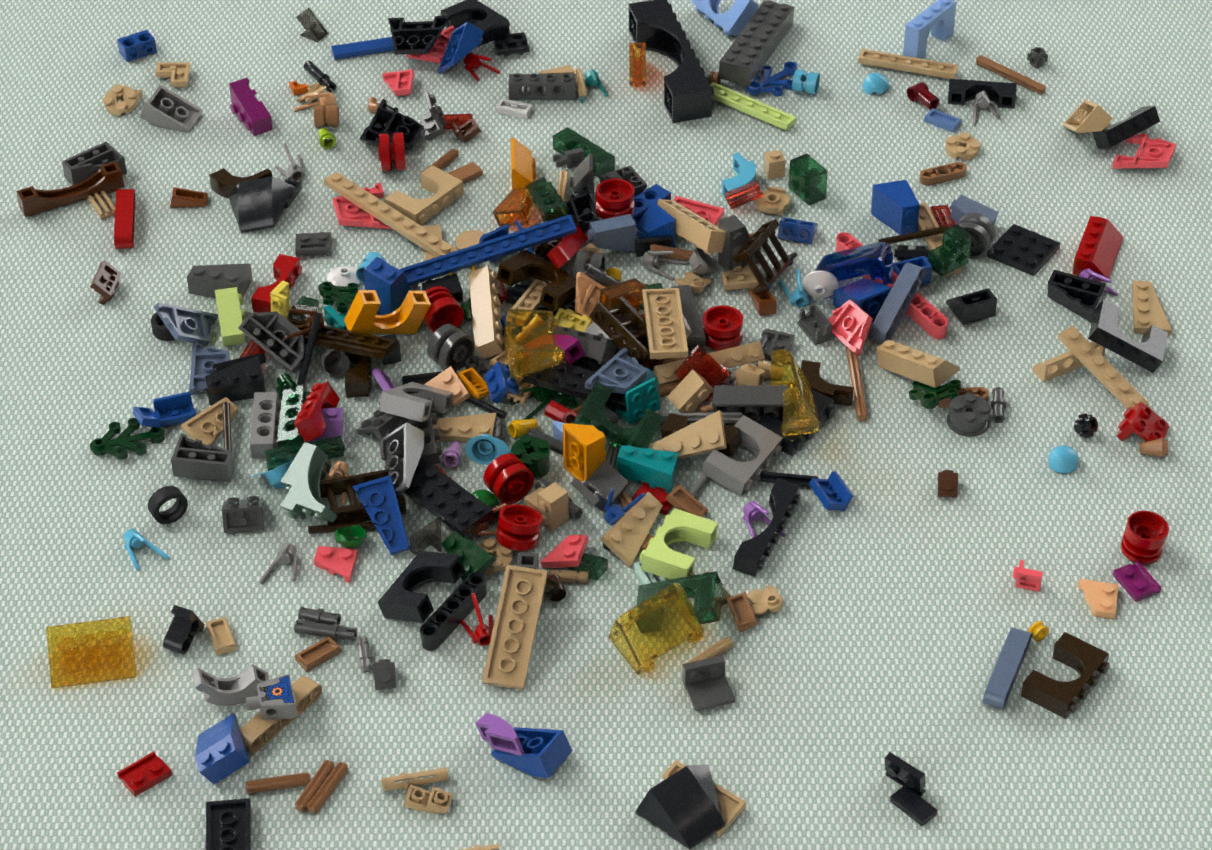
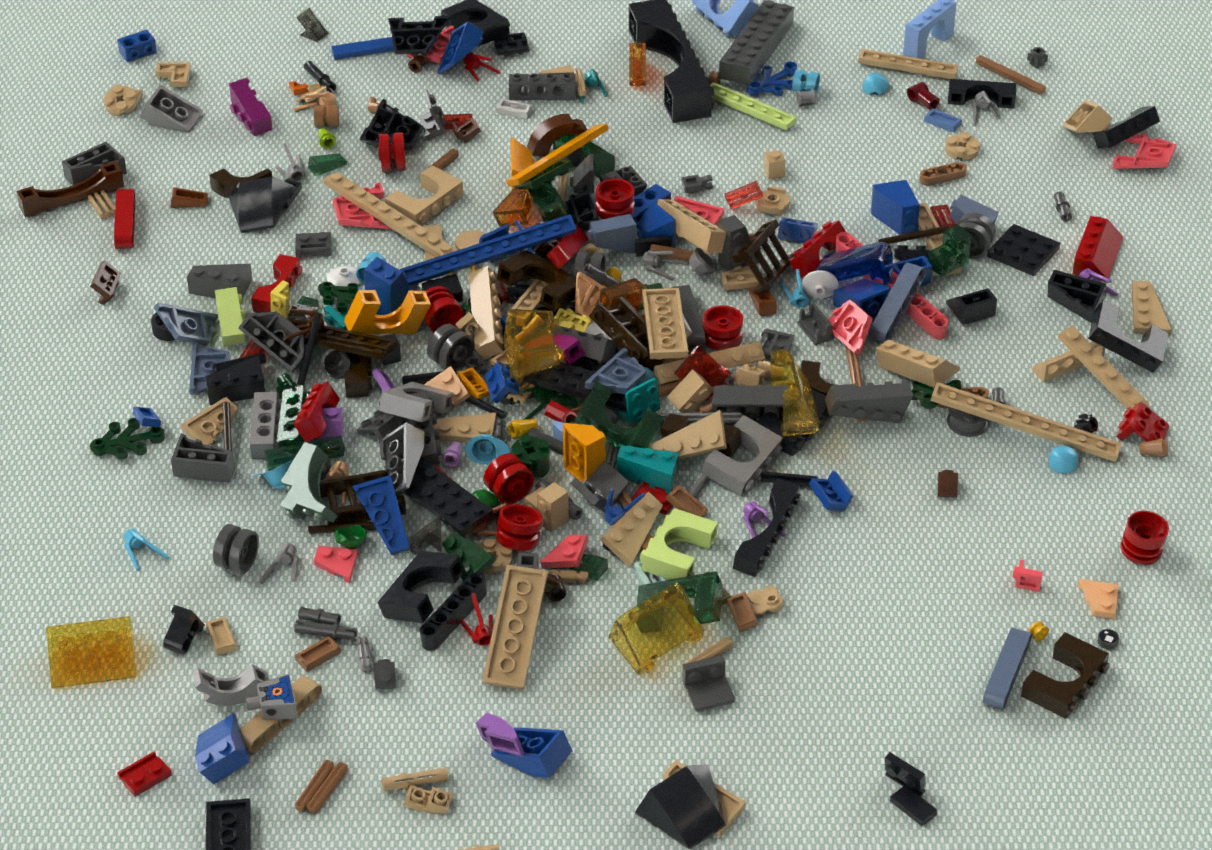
(173, 513): black tyre -> none
(174, 409): blue bracket -> none
(235, 548): none -> dark grey wheel
(243, 514): dark grey bracket -> none
(277, 783): medium nougat axle -> none
(325, 163): none -> clear green slope
(400, 81): coral wing -> none
(415, 64): none -> reddish brown bush
(467, 172): medium nougat tile -> none
(467, 323): none -> tan tile
(548, 175): none -> dark green wing
(551, 130): none -> reddish brown arch
(557, 155): none -> light orange tile
(695, 183): none -> dark grey plate
(695, 281): tan plate -> none
(746, 174): medium azure arch -> none
(806, 97): none -> light grey bush
(807, 179): clear green brick -> none
(807, 258): none -> red arch
(870, 401): none -> dark grey wedge
(1026, 422): none -> tan plate
(1062, 206): none -> dark grey pin
(1108, 638): none -> tile
(1136, 581): magenta plate -> none

